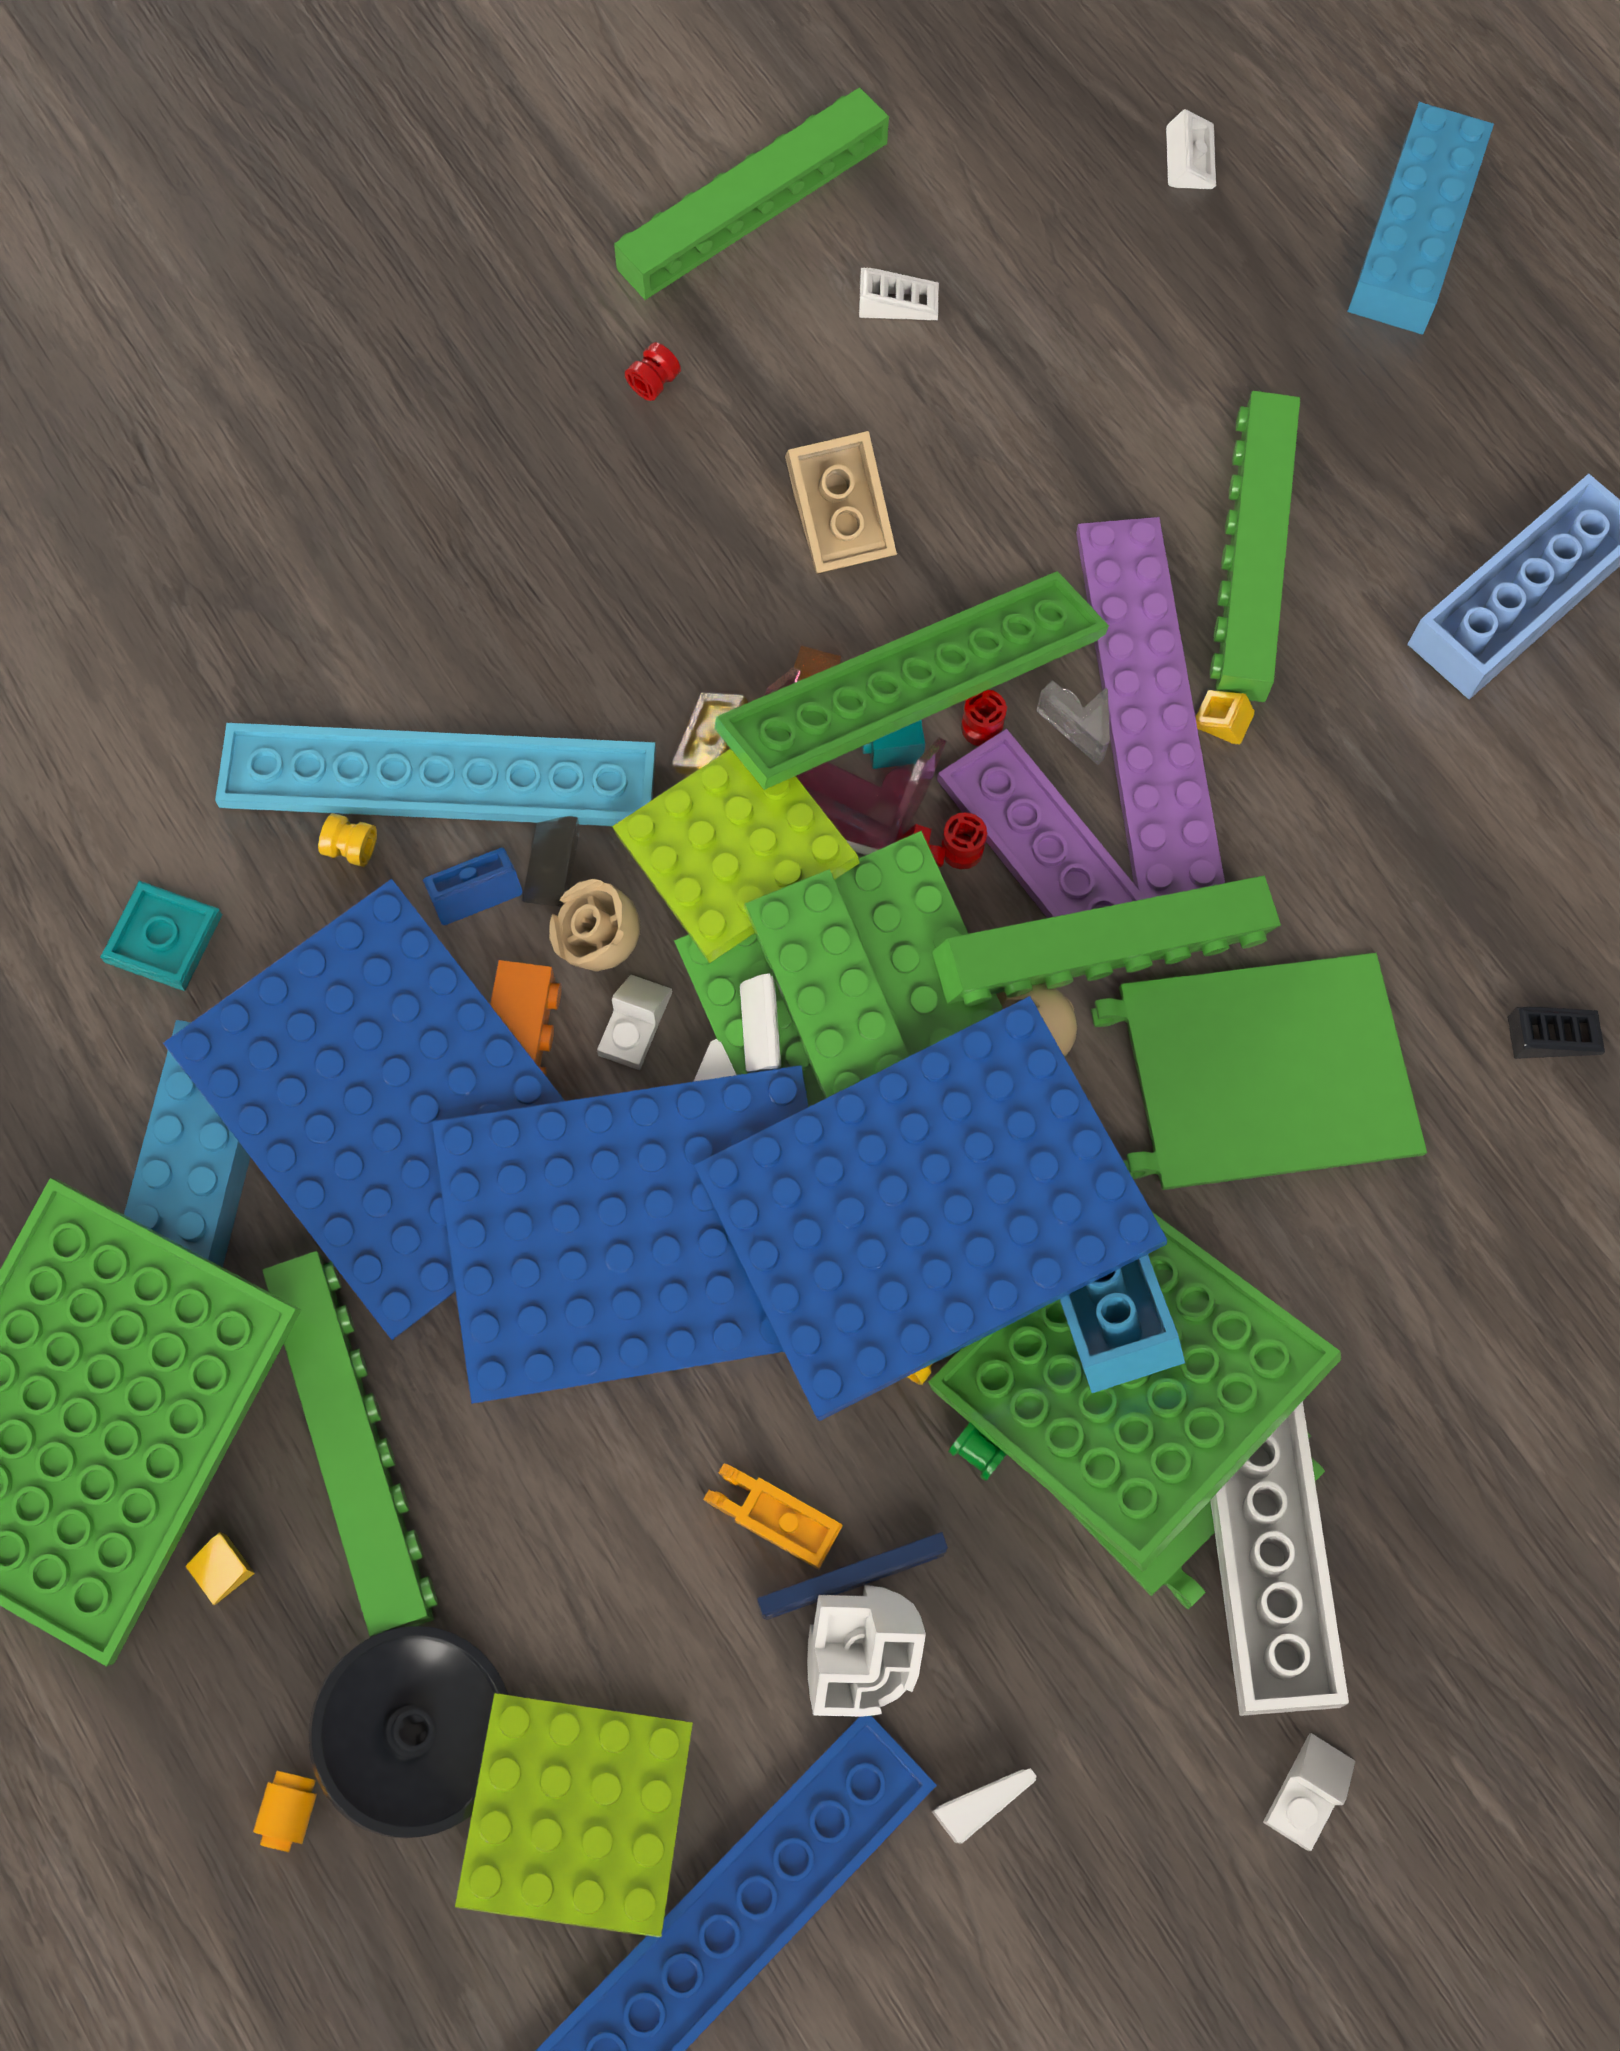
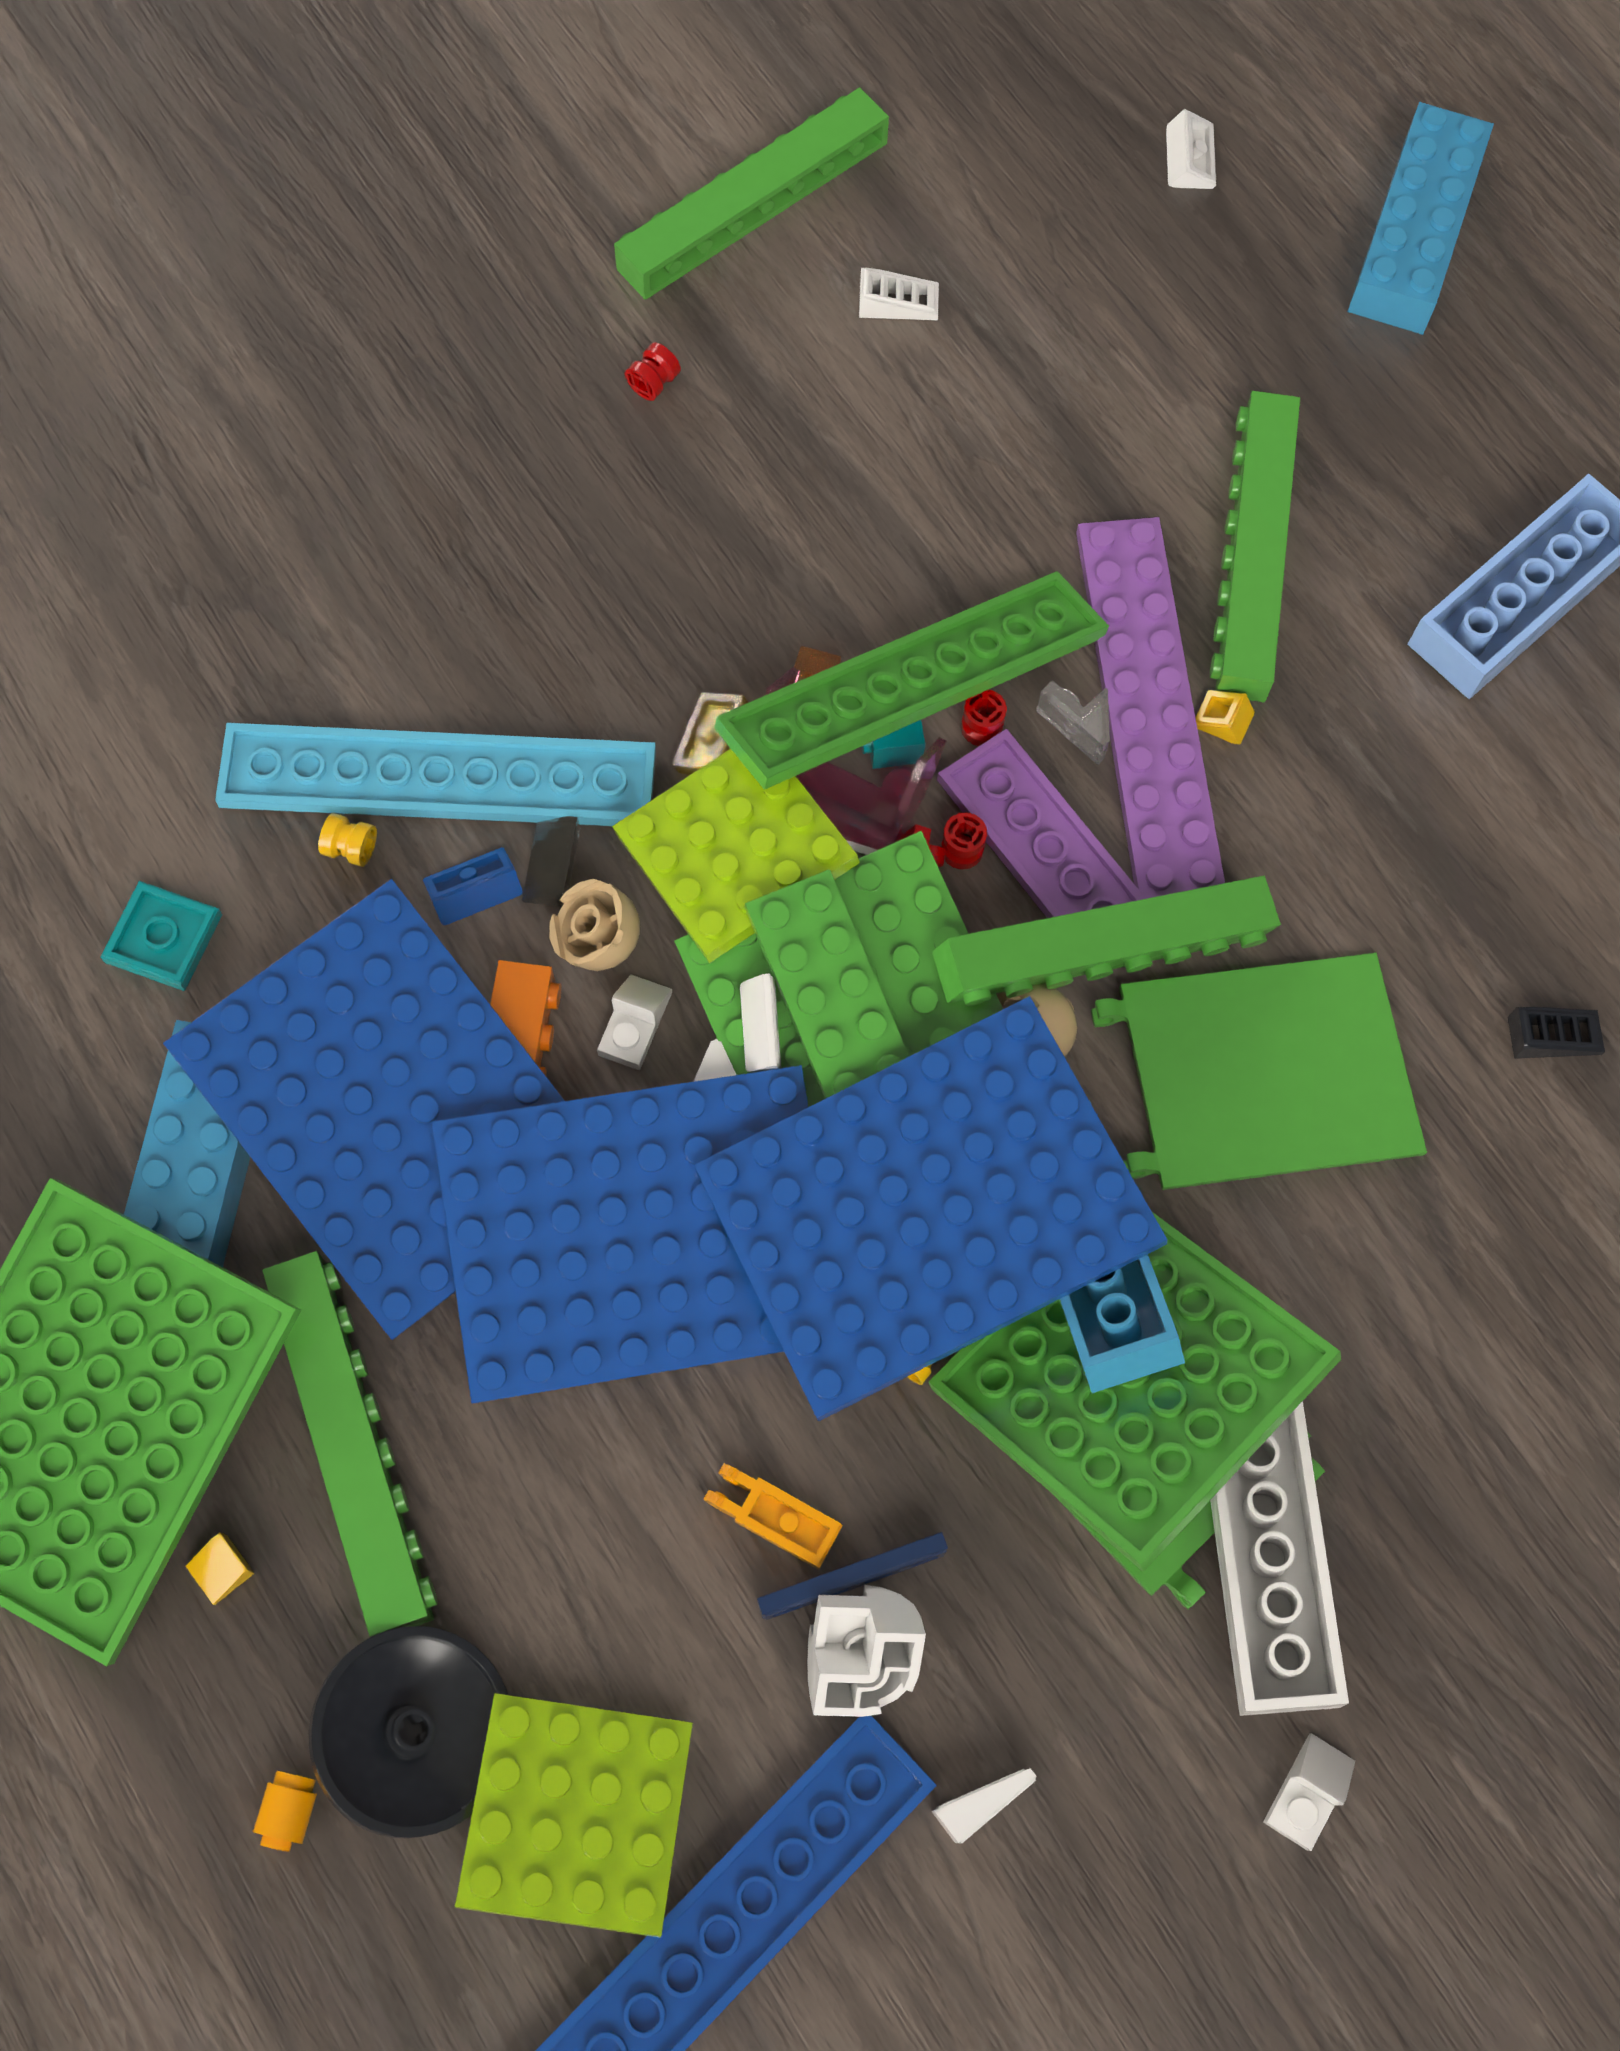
(841, 502): tan slope -> none
(978, 1451): green bush -> none

